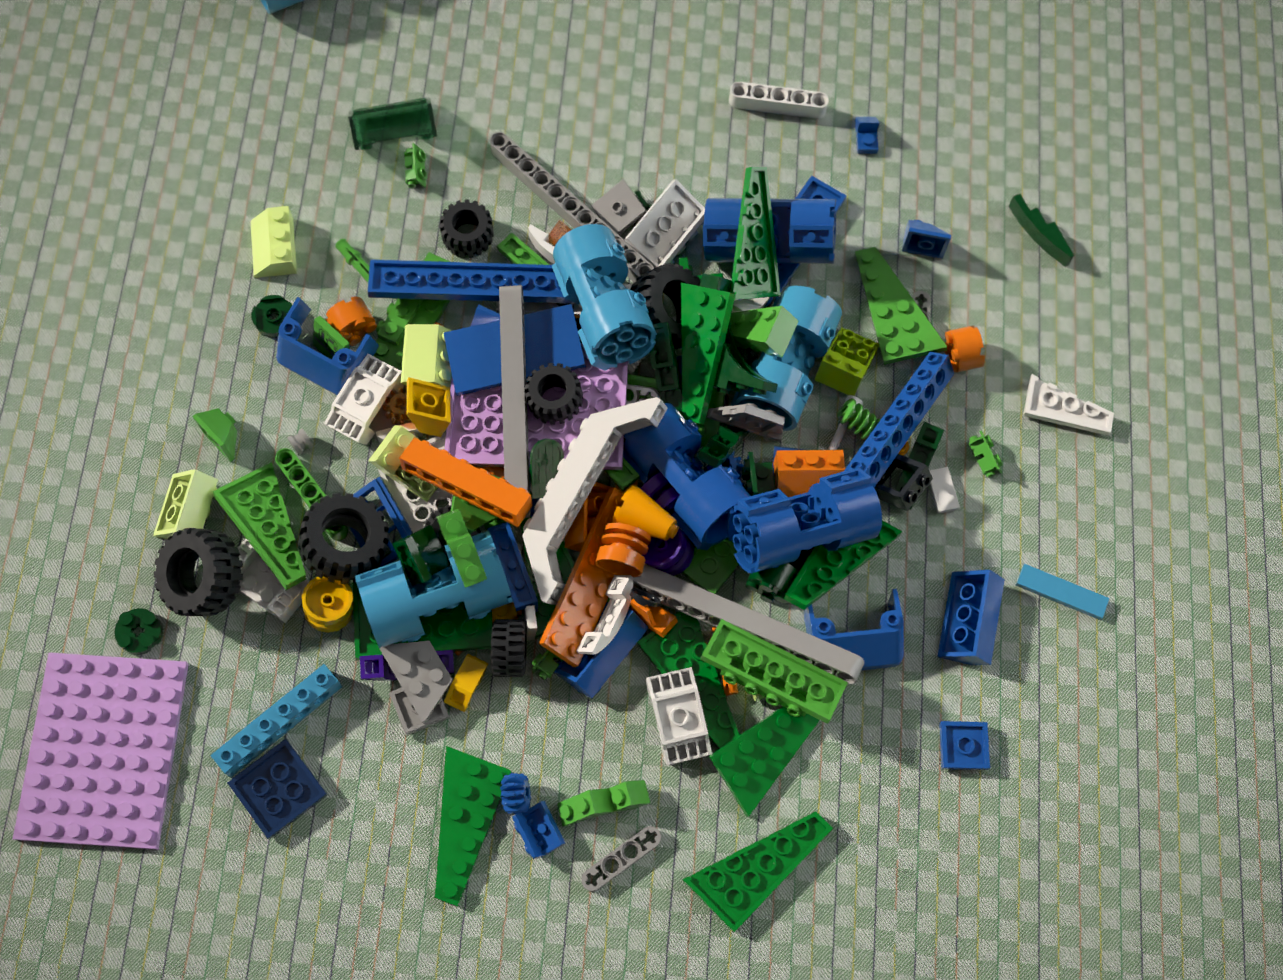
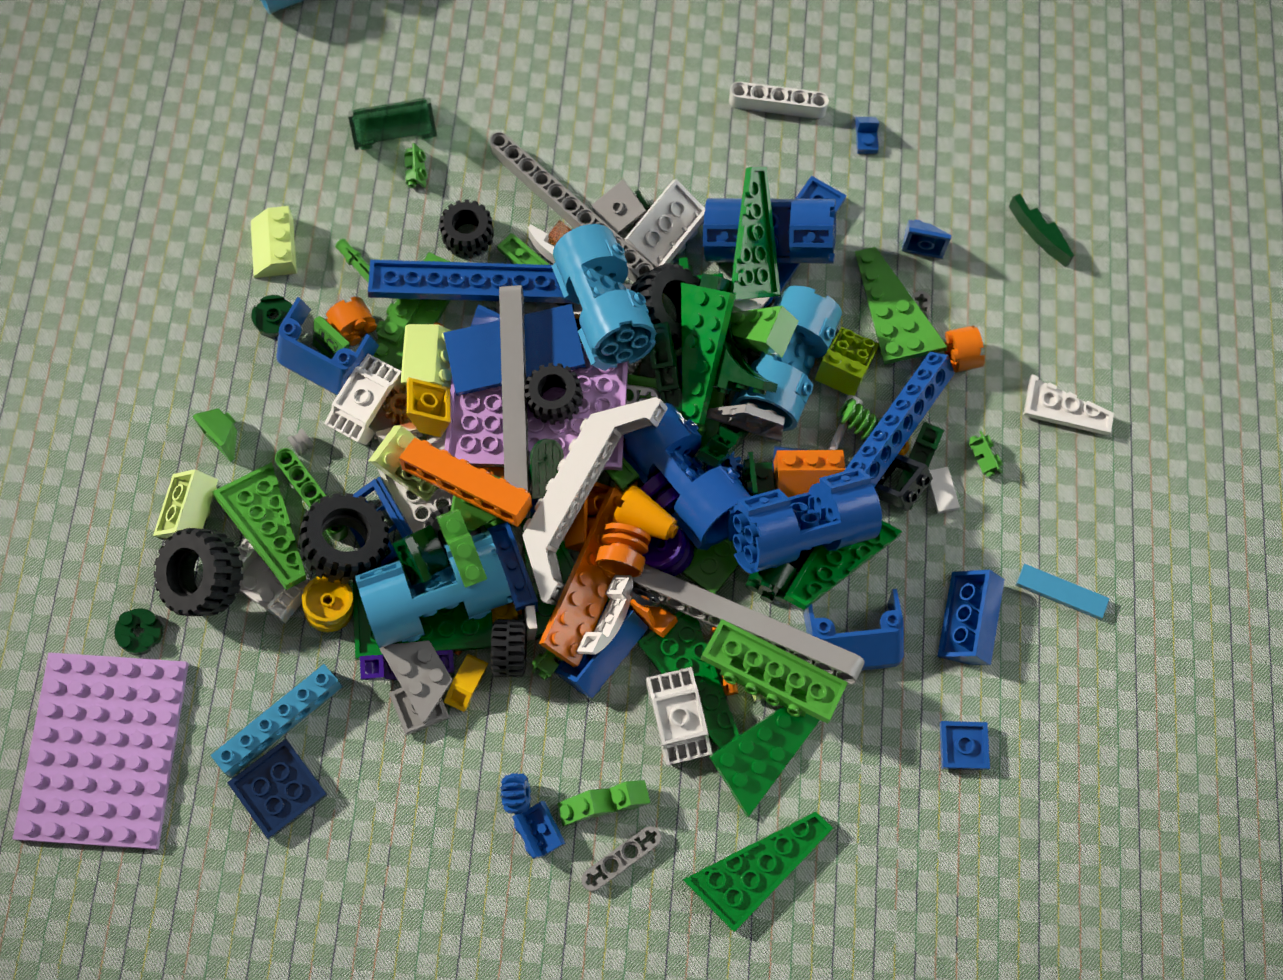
(467, 812): green wing -> none

